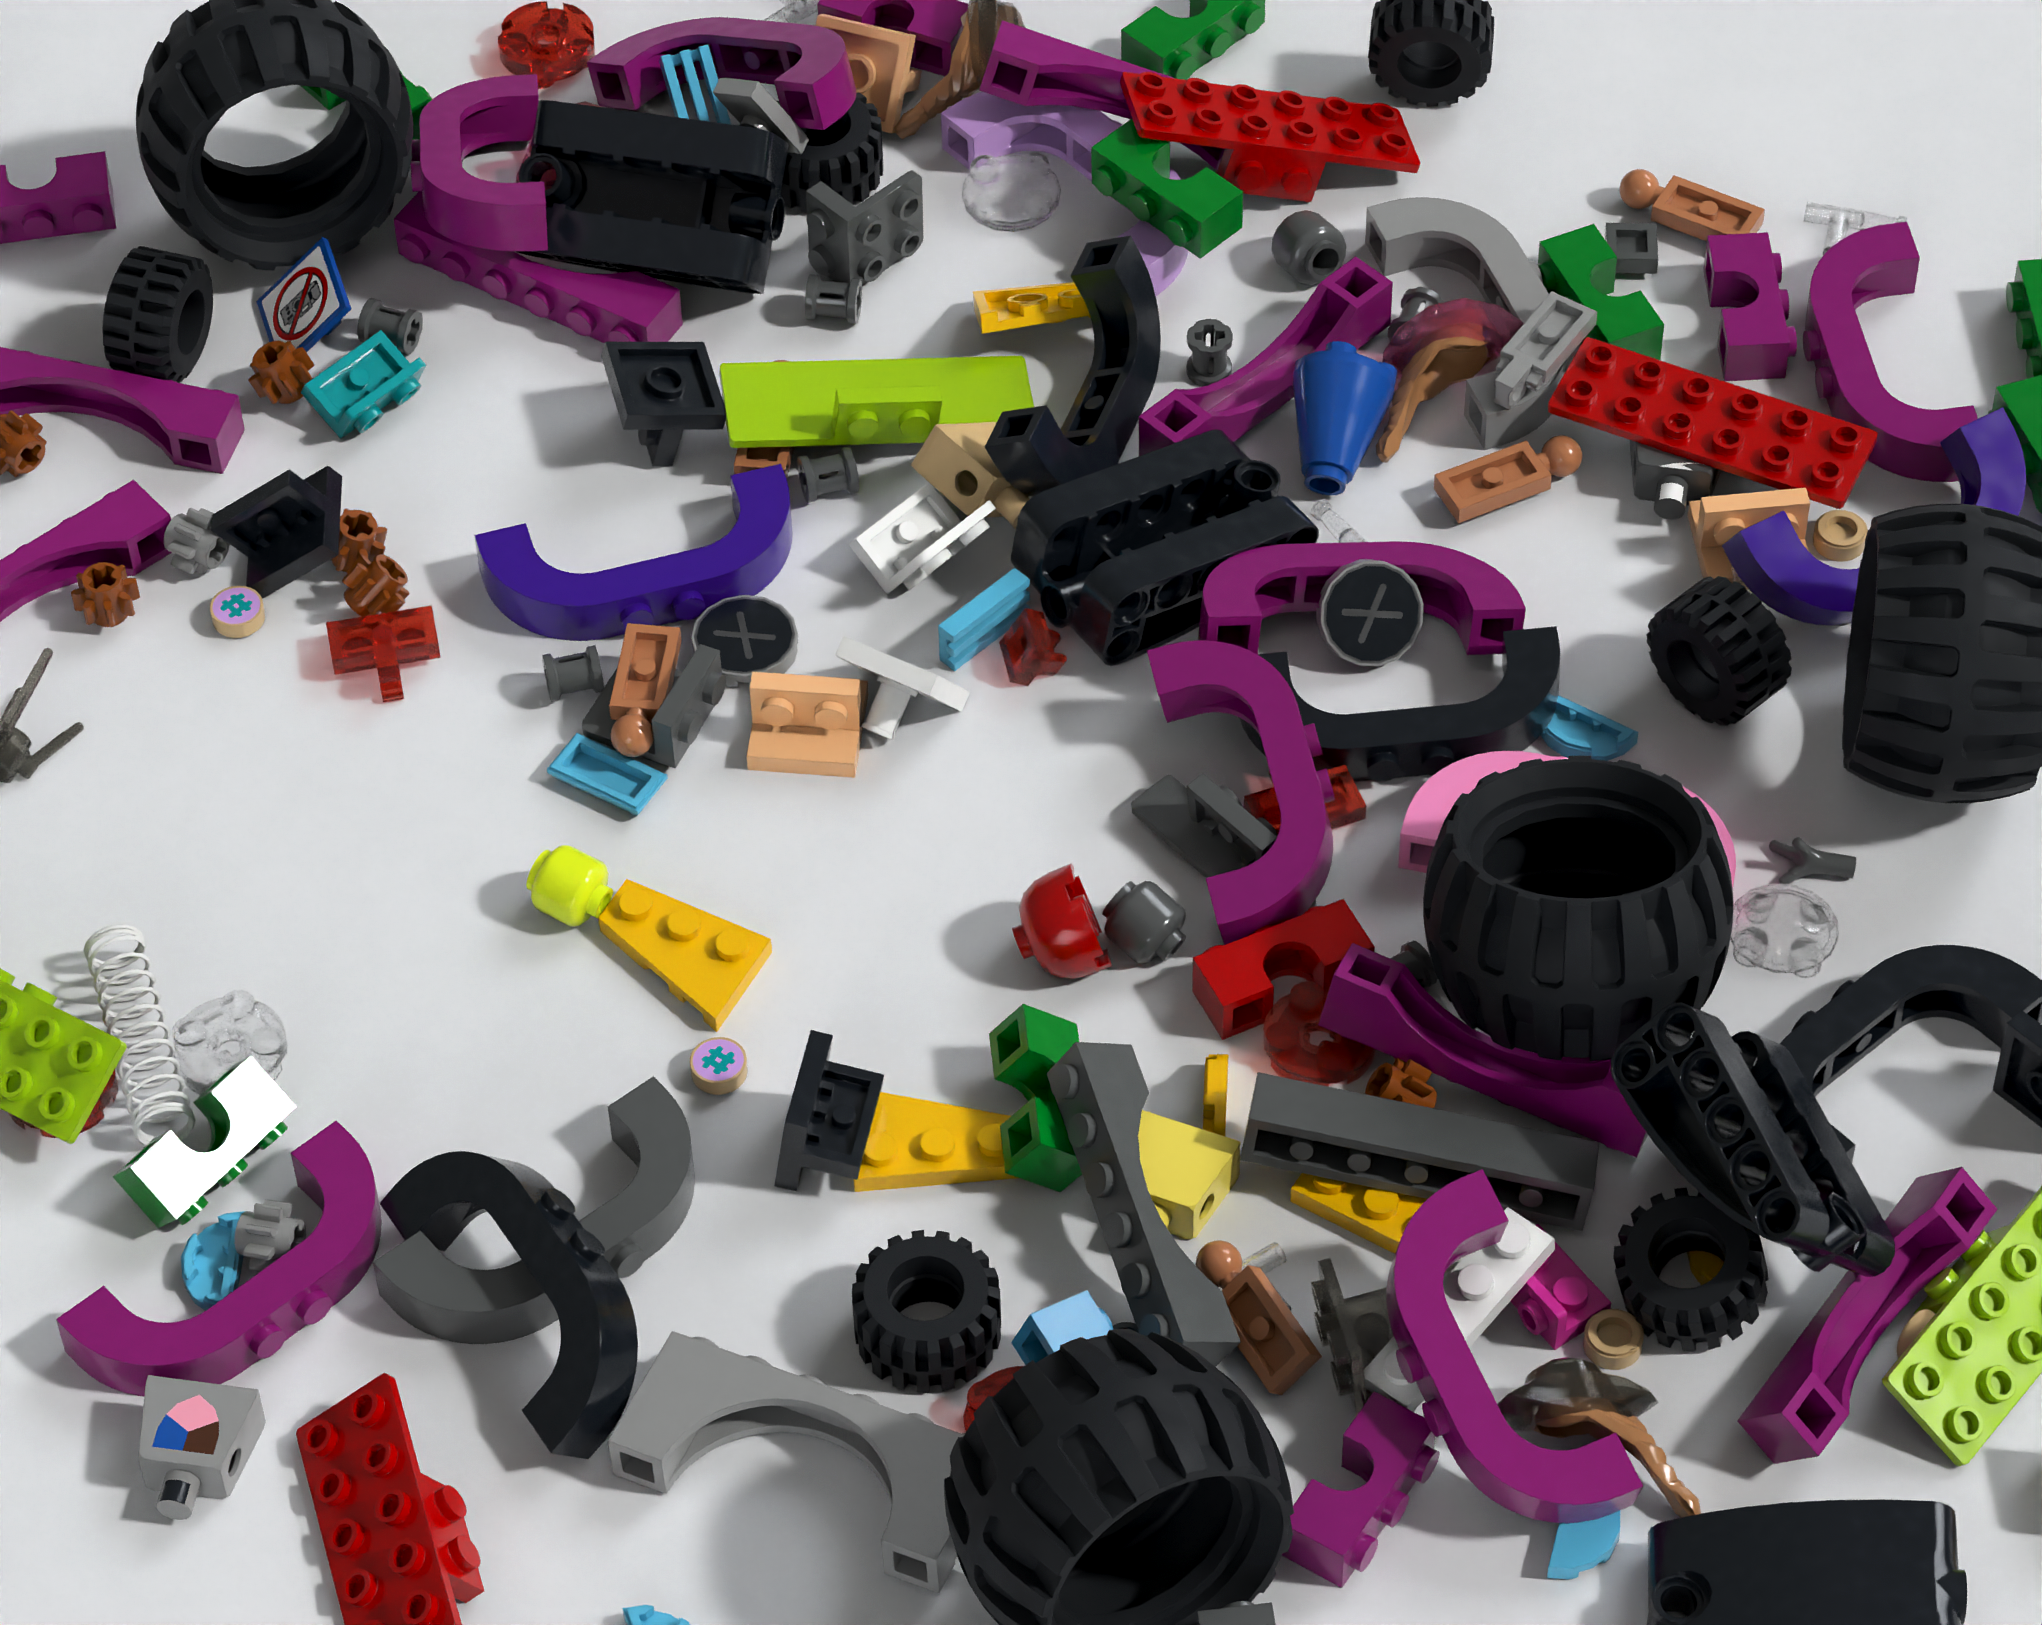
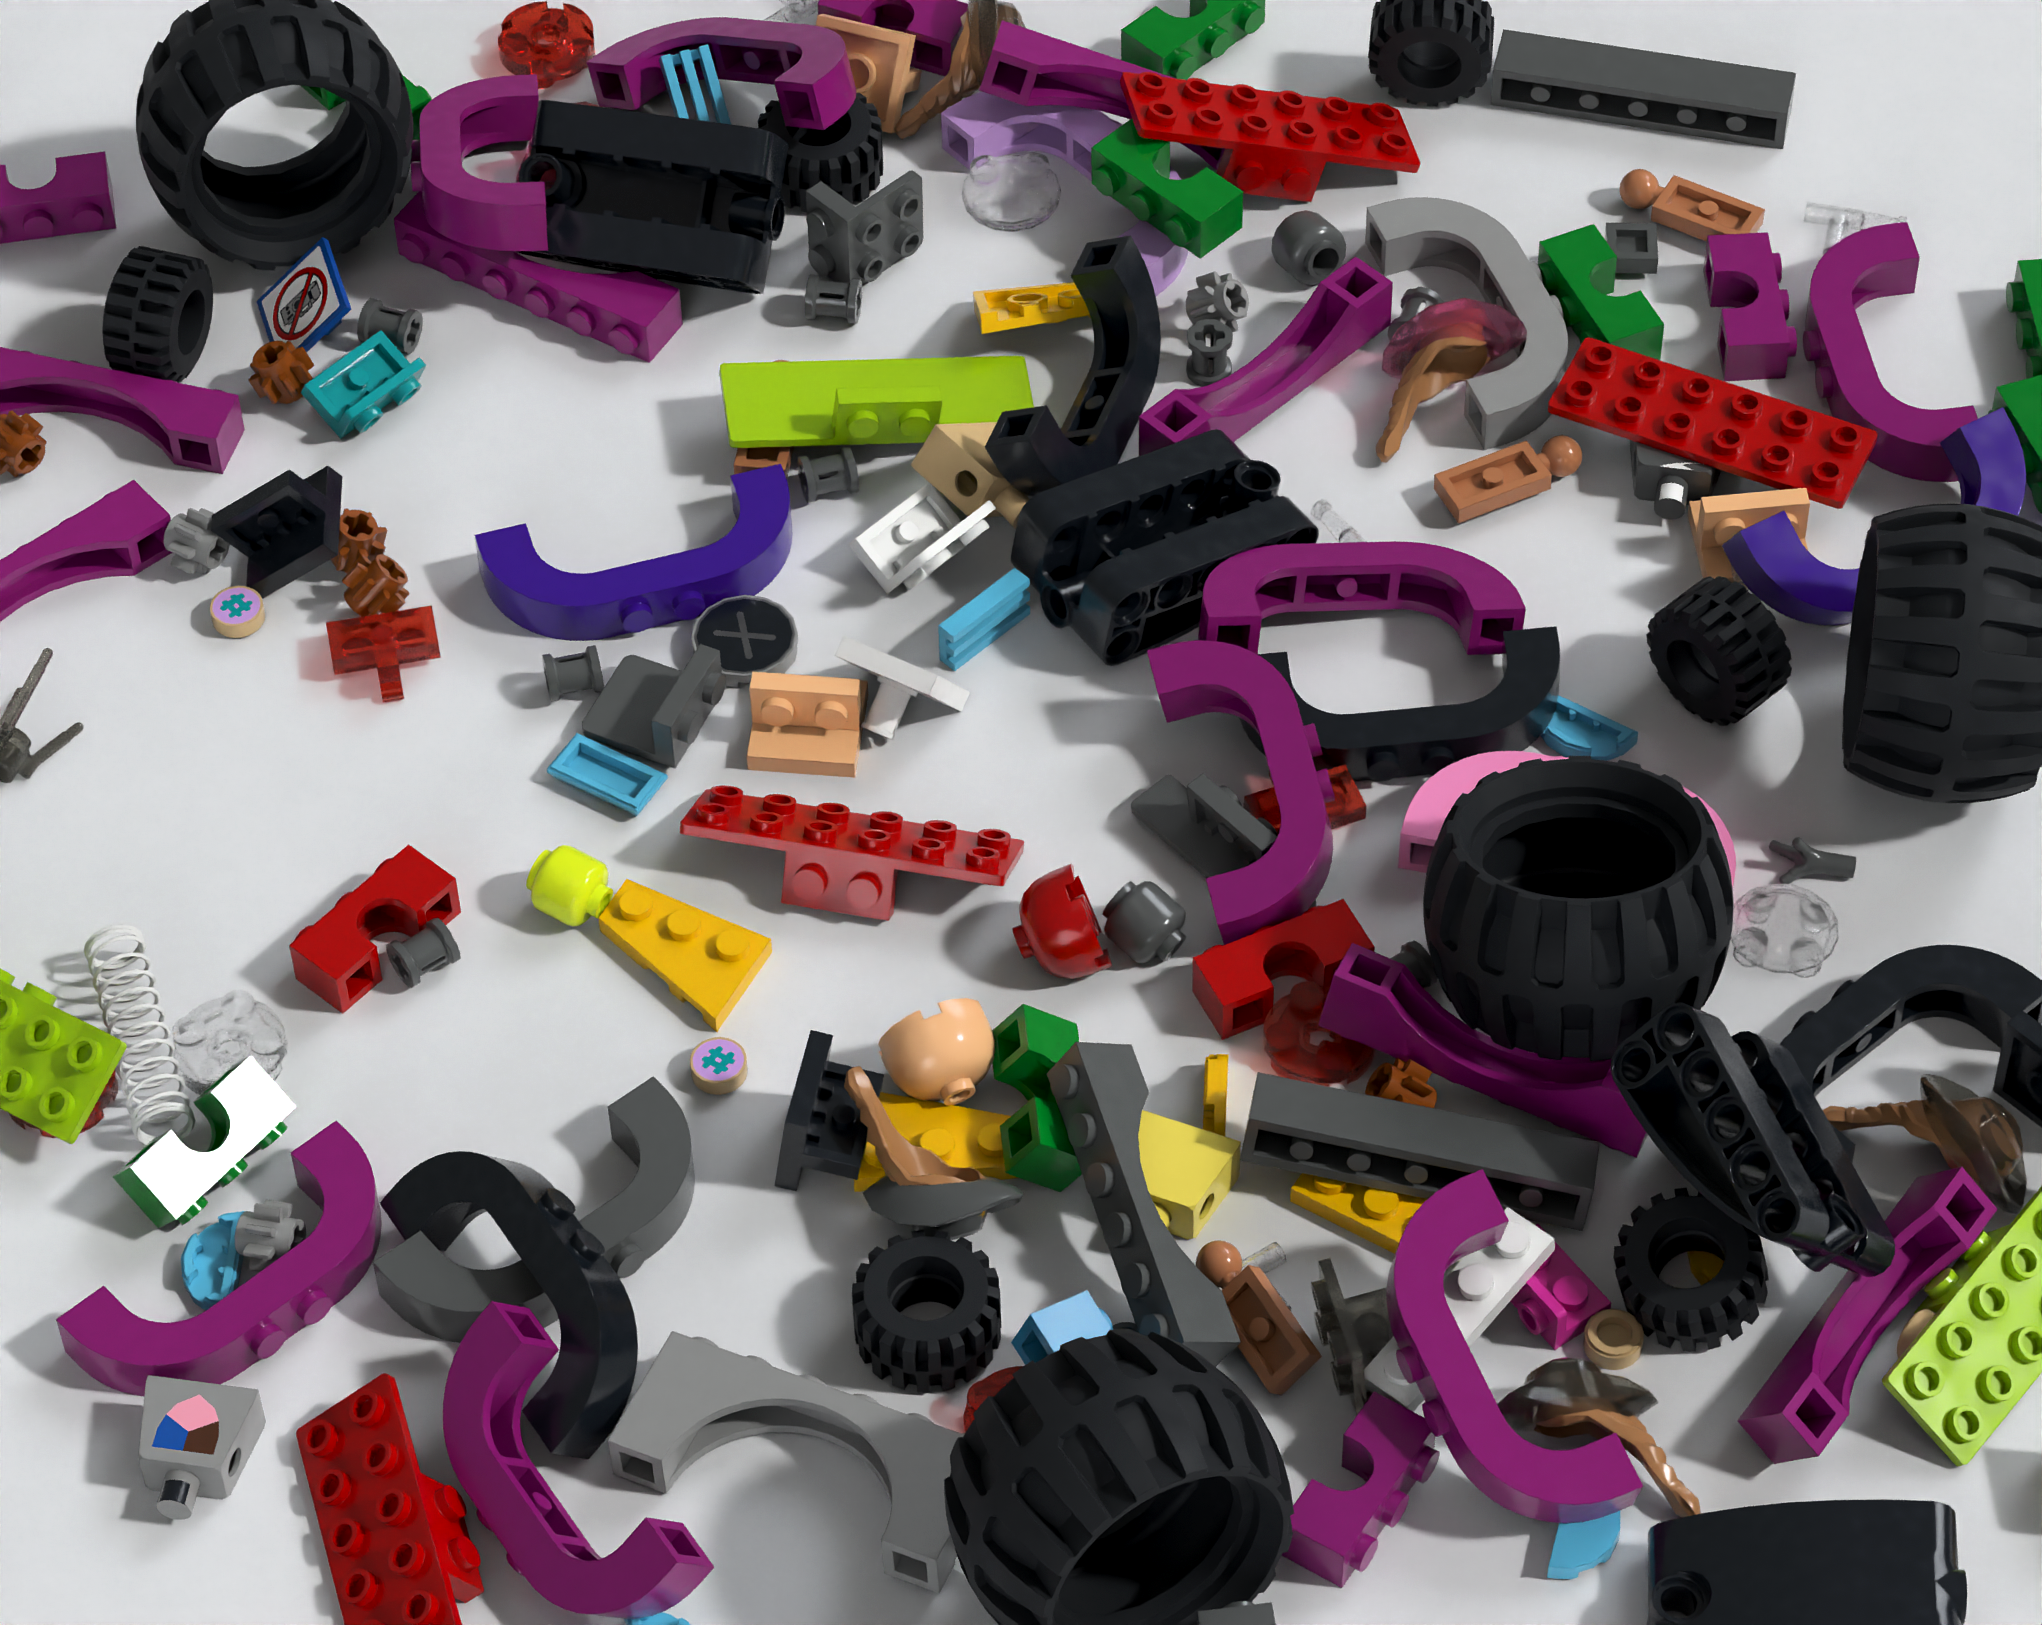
(105, 594): dark orange gear -> none
(401, 896): none -> red arch
(423, 952): none -> dark grey bush
(512, 1499): none -> magenta arch
(642, 684): nougat plate -> none
(663, 392): black bracket -> none
(758, 109): light grey plate -> none
(846, 857): none -> red bracket
(918, 1183): none -> hat
(940, 1054): none -> light nougat cylinder
(1030, 648): clear red tile -> none
(1217, 299): none -> light grey gear
(1338, 411): blue cone -> none
(1370, 612): black tile -> none
(1541, 347): light grey hinge -> none
(1642, 89): none -> dark grey brick
(1840, 535): tan tile -> none
(1966, 1129): none -> clear smoke hat

